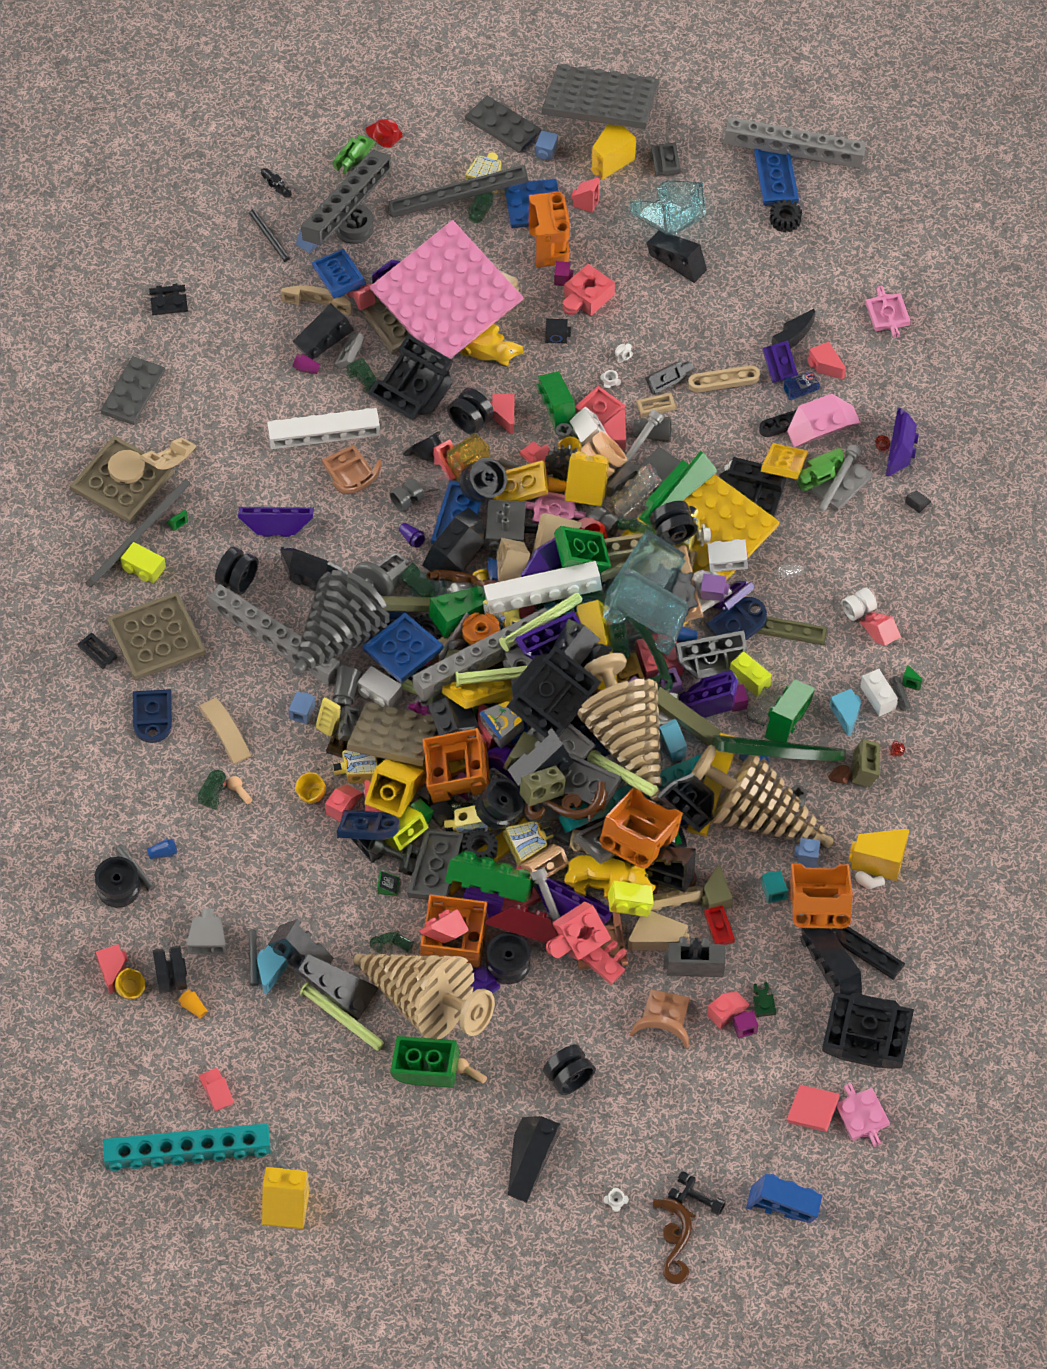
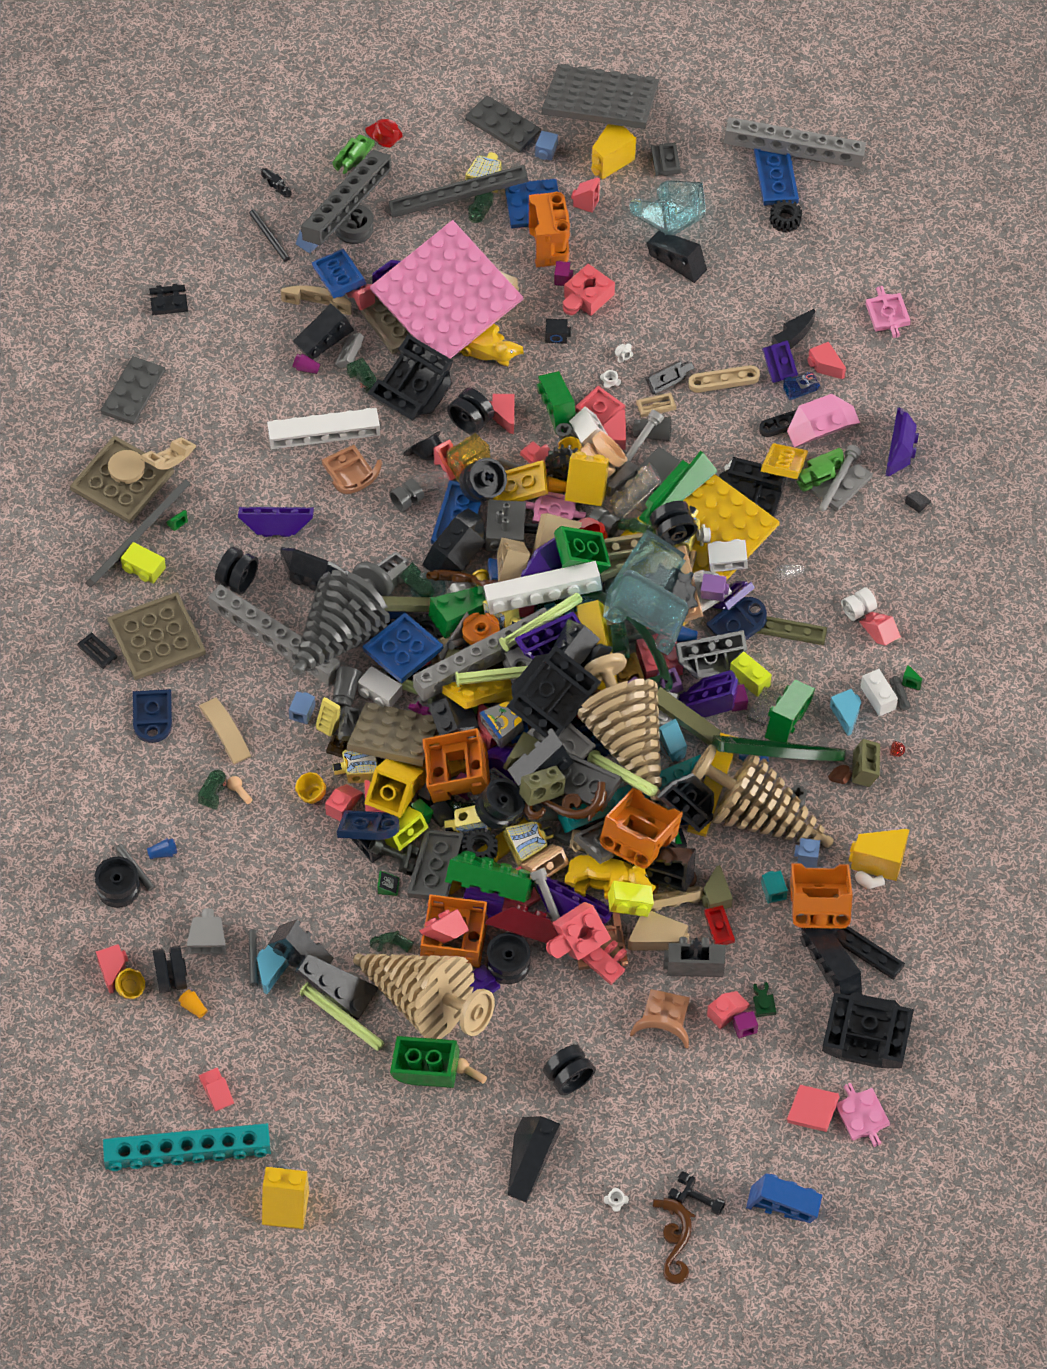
(412, 535): dark purple cone -> none
(884, 440): clear red hinge -> none

